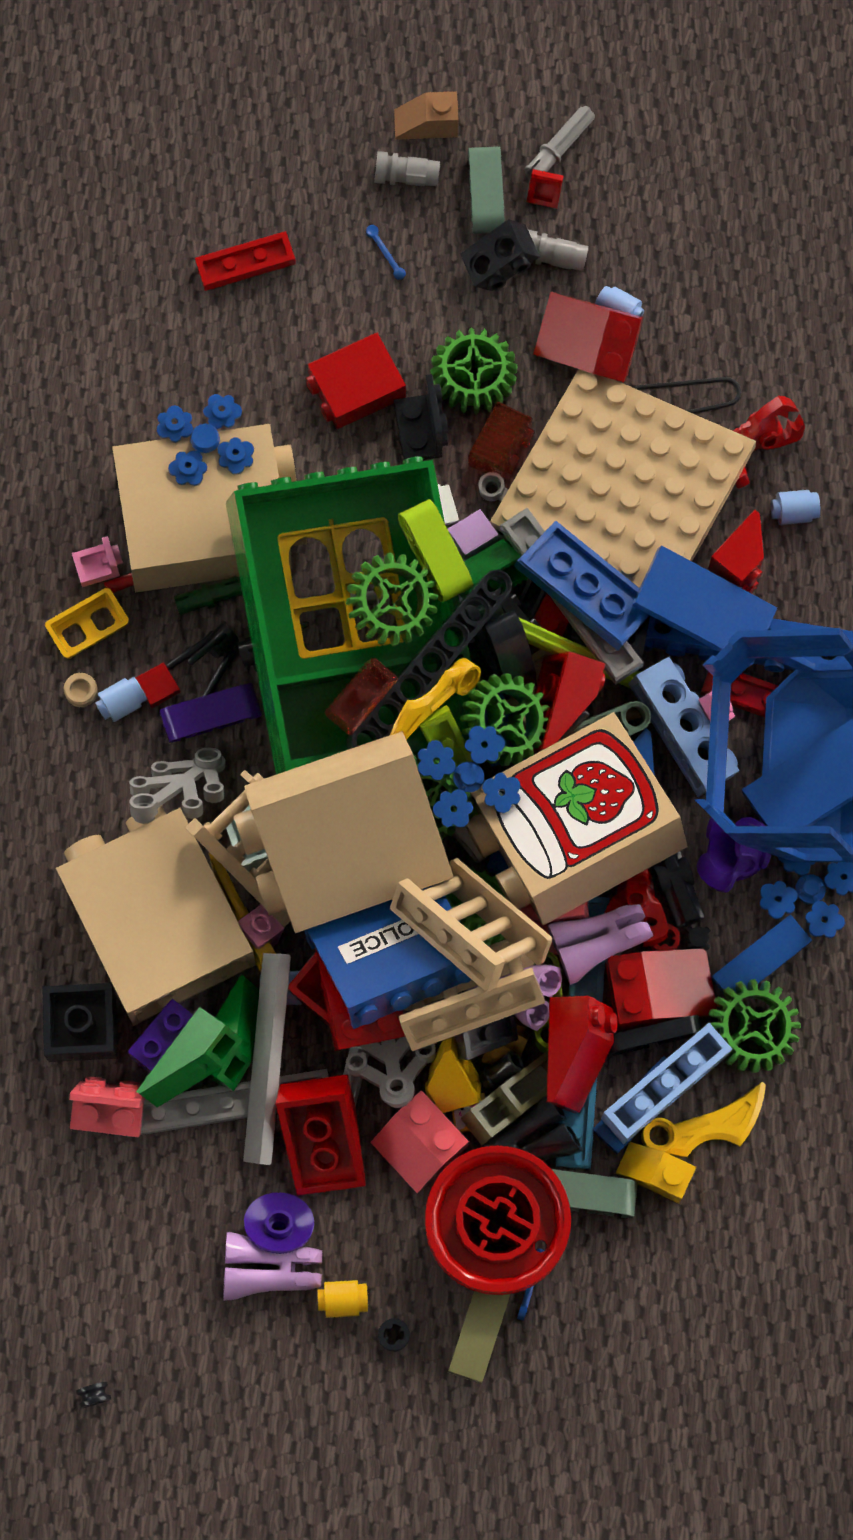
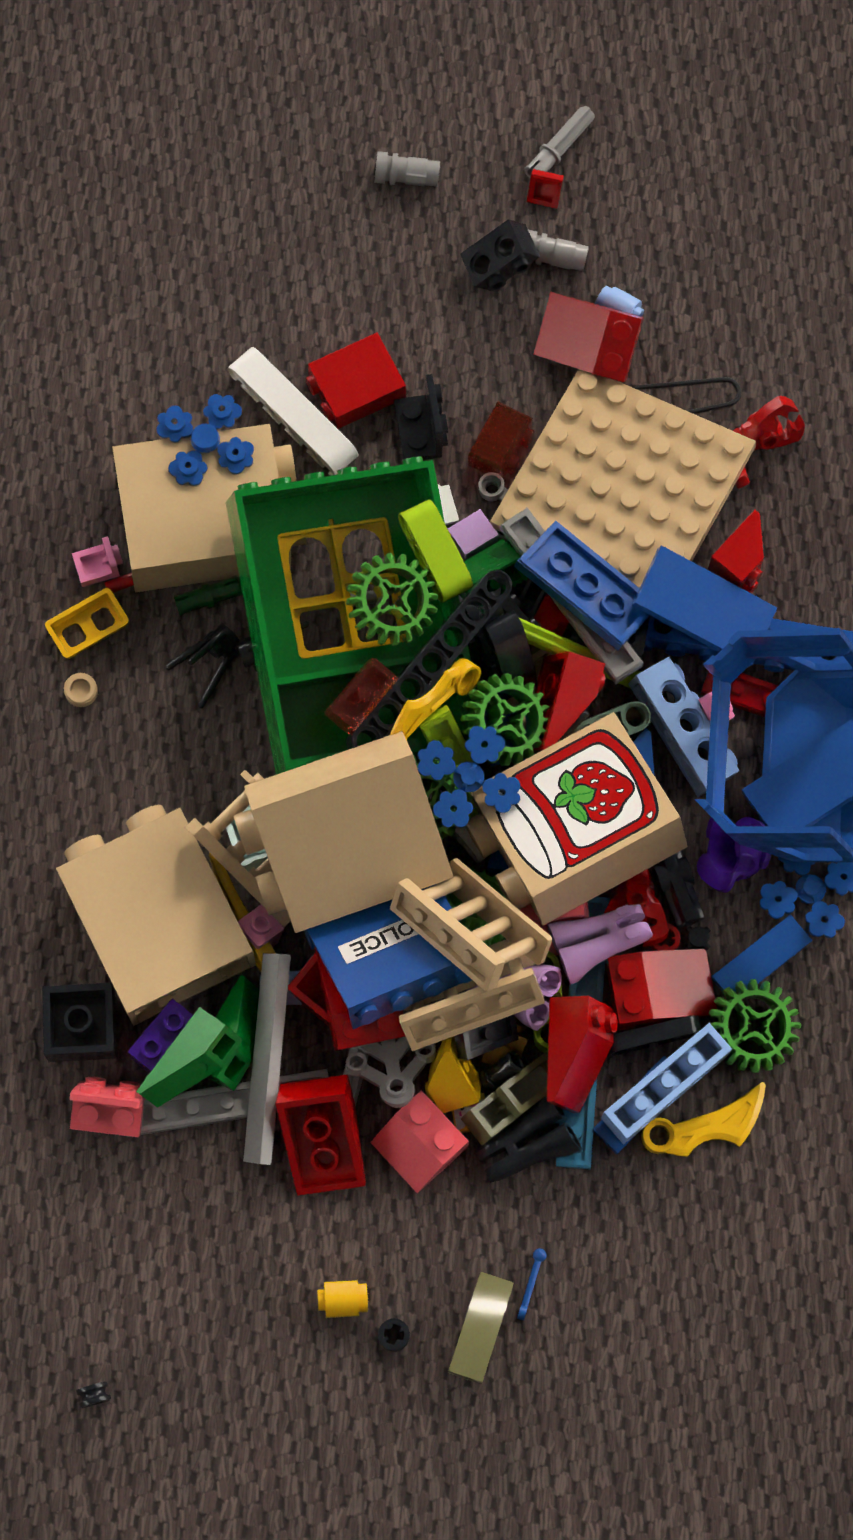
(120, 699): light blue brick -> none
(158, 685): red tile -> none
(207, 763): light grey plant -> none
(210, 711): dark purple beam -> none
(245, 261): red plate -> none
(245, 1282): lavender piece -> none
(279, 1211): dark purple dish -> none
(293, 410): none -> white beam
(372, 231): blue hinge -> none
(428, 117): medium nougat slope -> none
(486, 188): sand green beam -> none
(503, 368): bright green gear -> none
(515, 1182): red wheel -> none
(599, 1193): sand green beam -> none
(656, 1171): yellow slope -> none
(795, 507): light blue brick -> none

